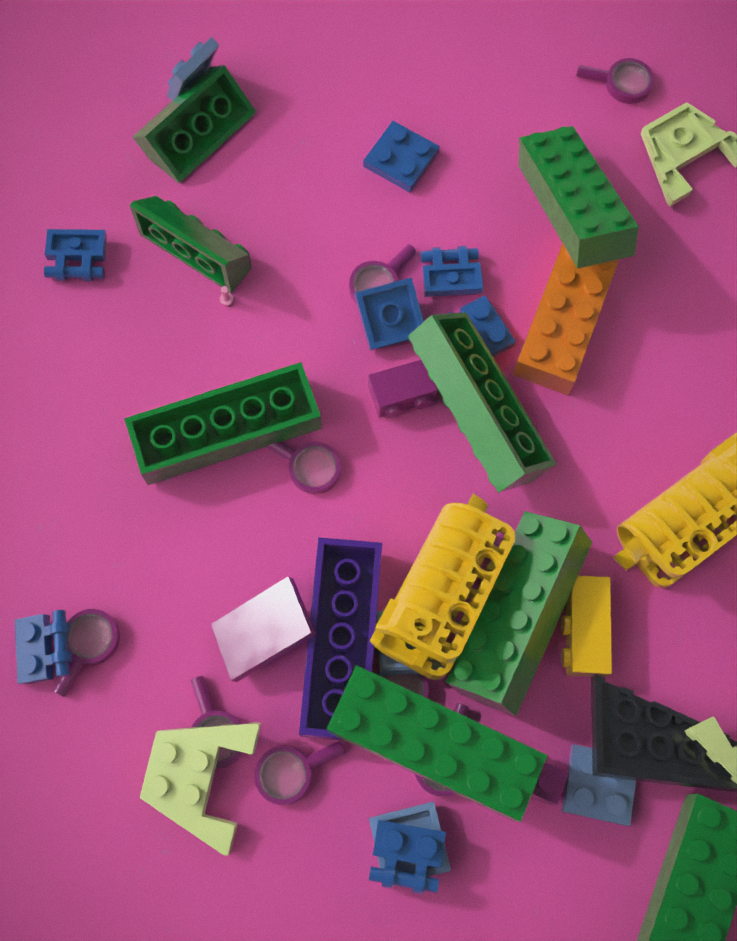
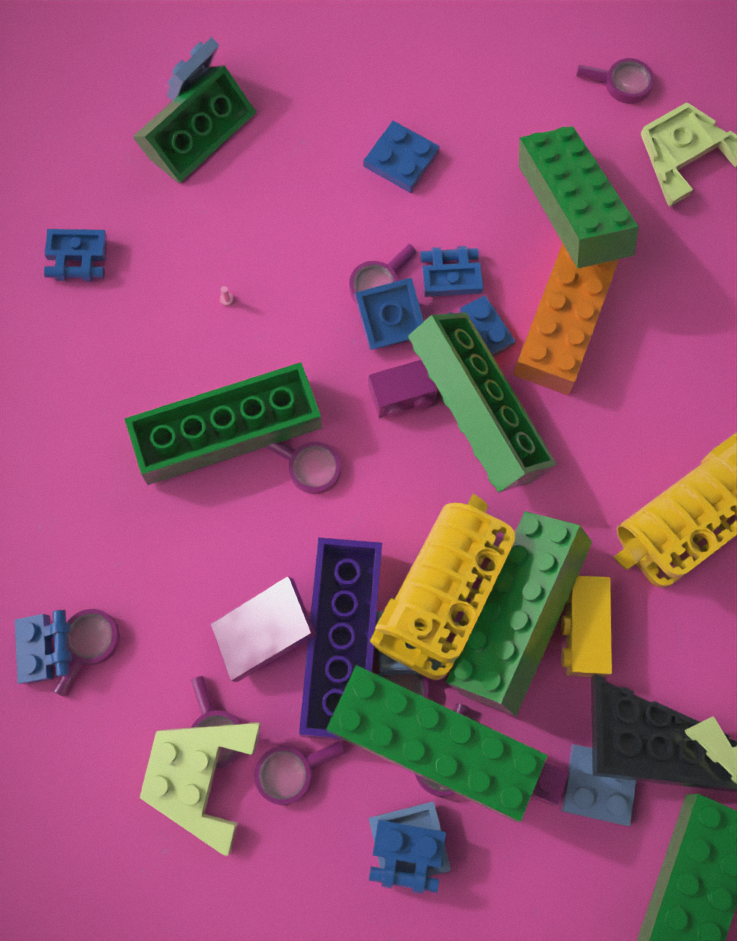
(191, 241): green slope -> none

